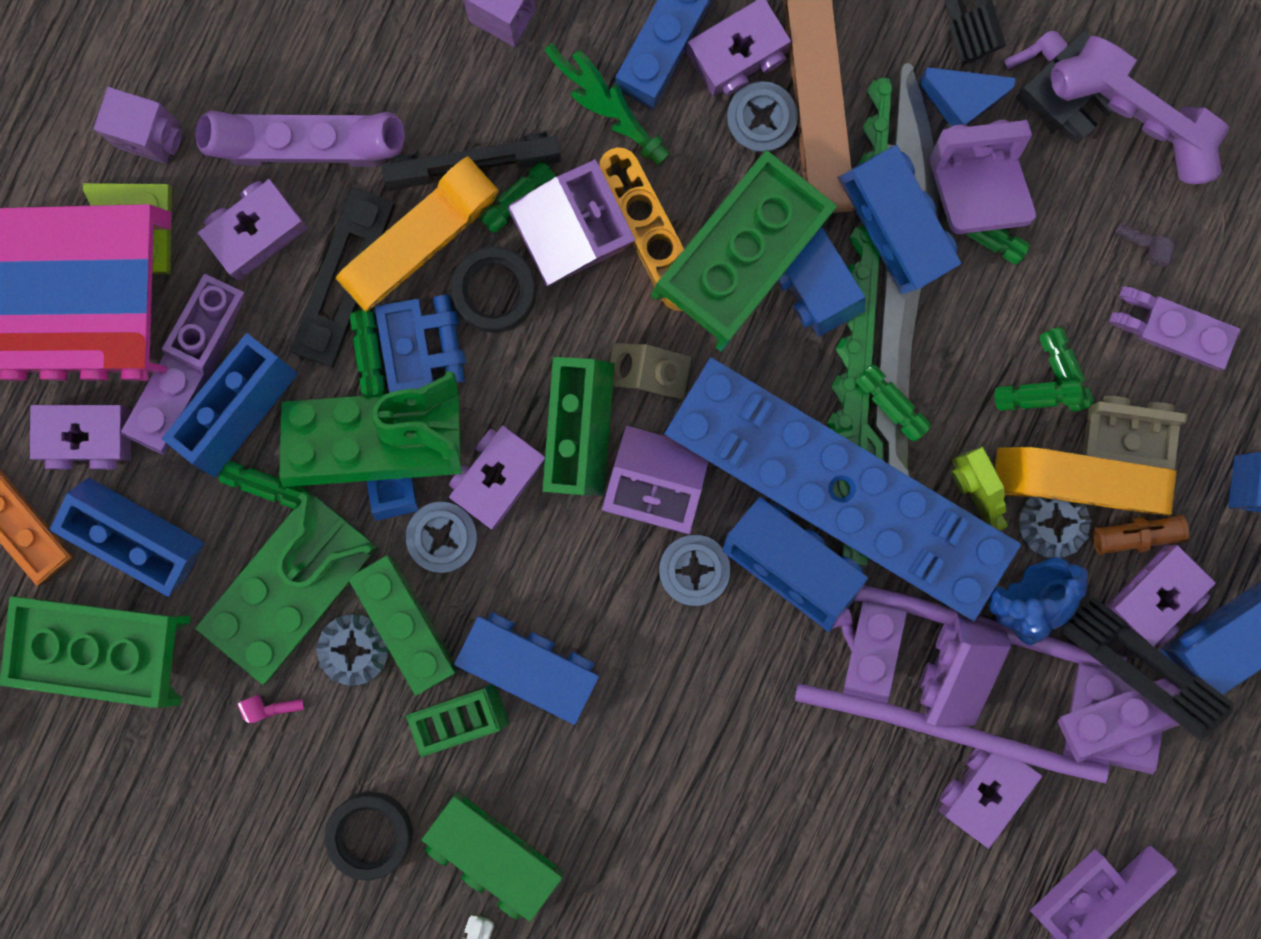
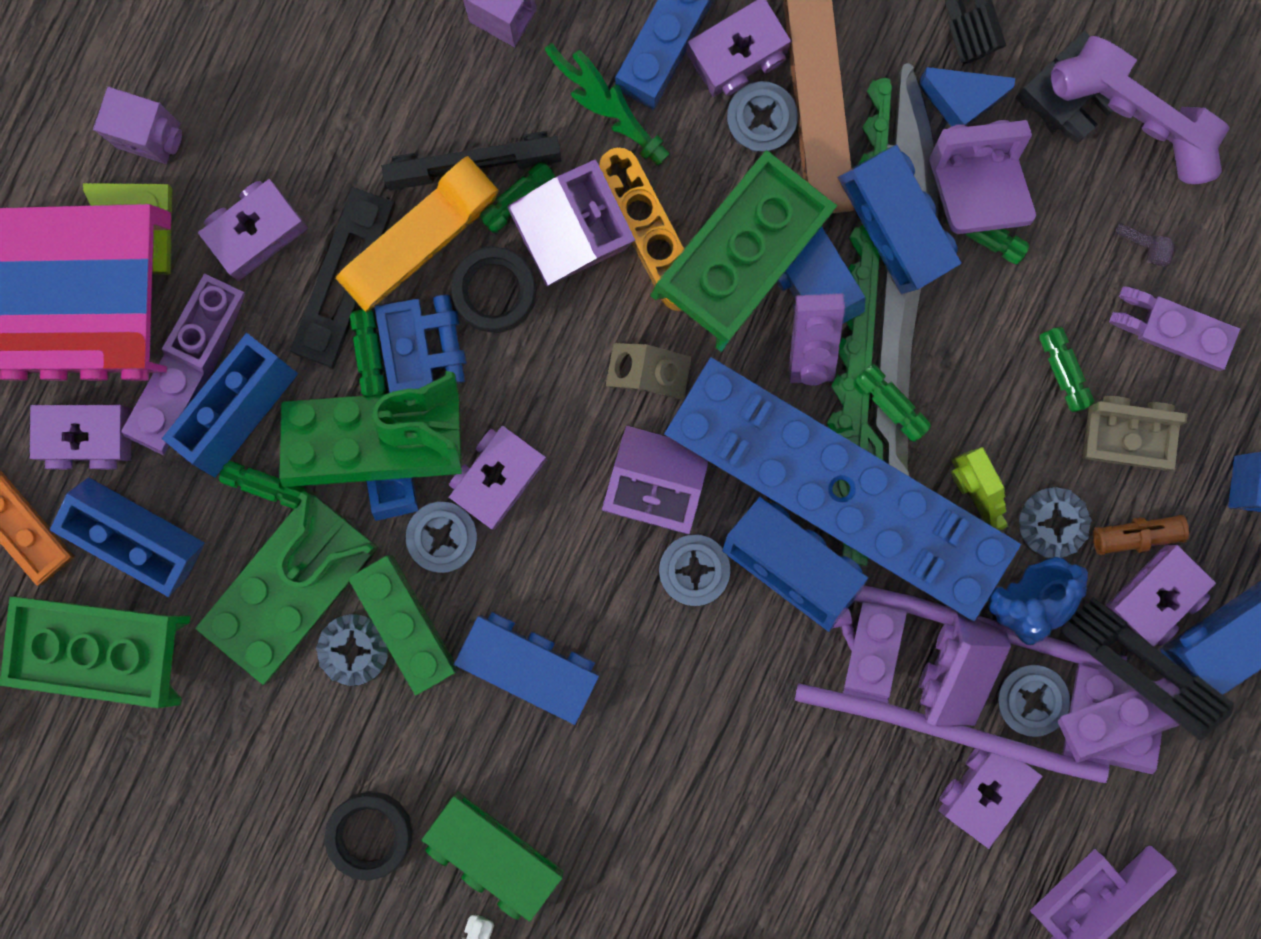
(254, 709): dark pink hand -> none
(301, 138): medium lavender plate -> none
(492, 707): green slope -> none
(578, 426): green brick -> none
(816, 338): none -> medium lavender plate
(1039, 395): green axle -> none
(1049, 44): medium lavender hand -> none
(1053, 696): none -> sand blue gear
(1085, 480): light orange beam -> none

